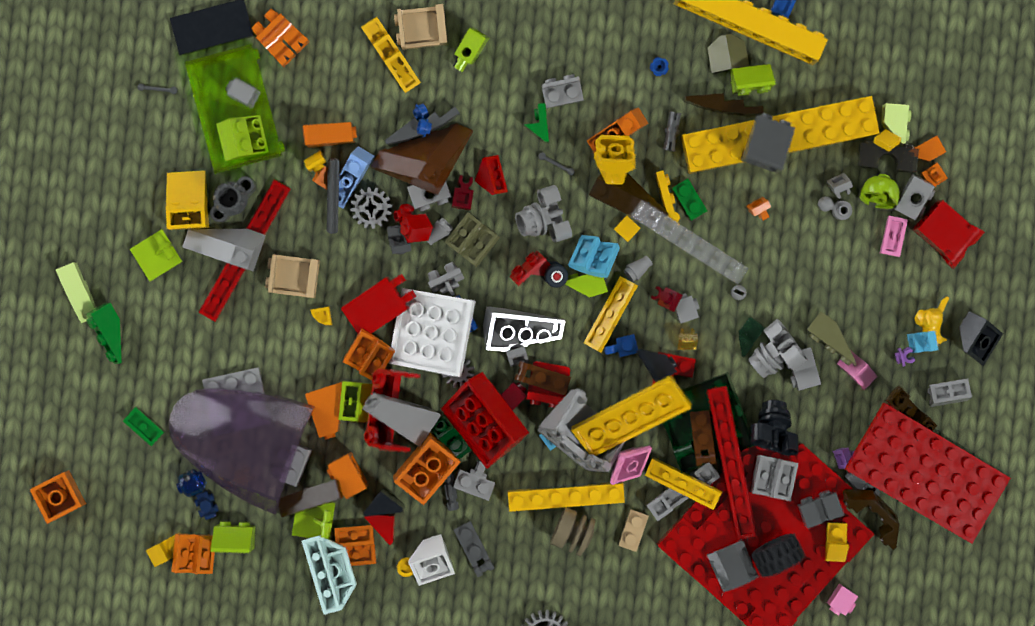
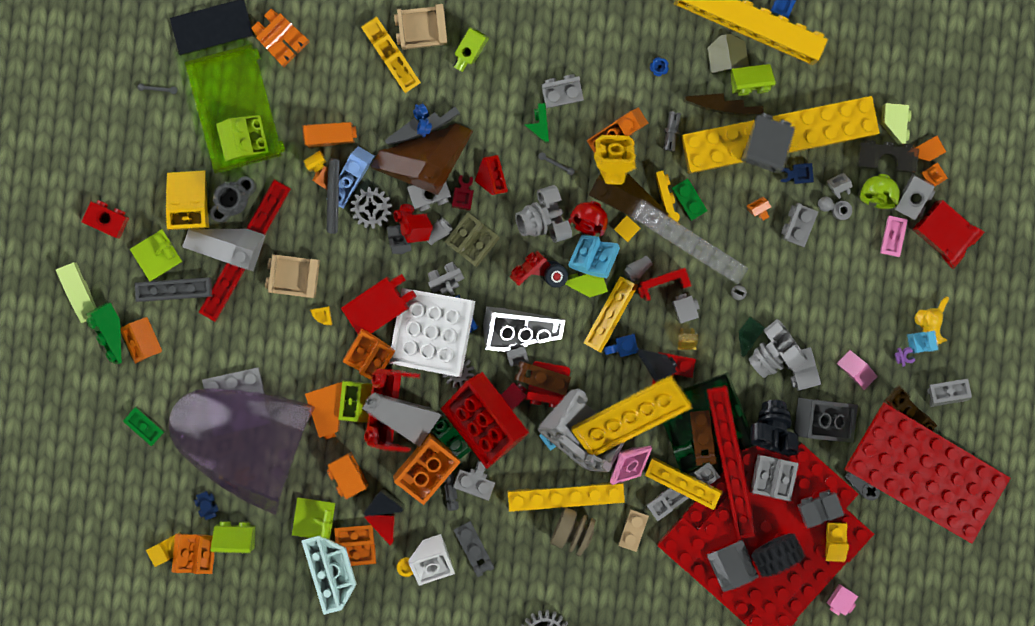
(57, 496): orange brick -> none
(94, 215): none -> red brick
(140, 339): none -> orange panel
(173, 289): none -> dark grey tile
(191, 483): clear blue head -> none
(242, 92): light grey brick -> none
(298, 465): light grey brick -> none
(310, 498): slope -> none
(589, 218): none -> red cylinder
(667, 298): dark red plate -> none
(681, 274): none -> red panel
(799, 225): none -> light grey bracket
(800, 174): none -> dark blue plate
(825, 420): none -> dark grey slope
(829, 333): olive slope -> none
(843, 456): medium lavender tile -> none
(860, 499): dark brown slope -> none
(887, 140): yellow tile -> none
(979, 337): black slope -> none

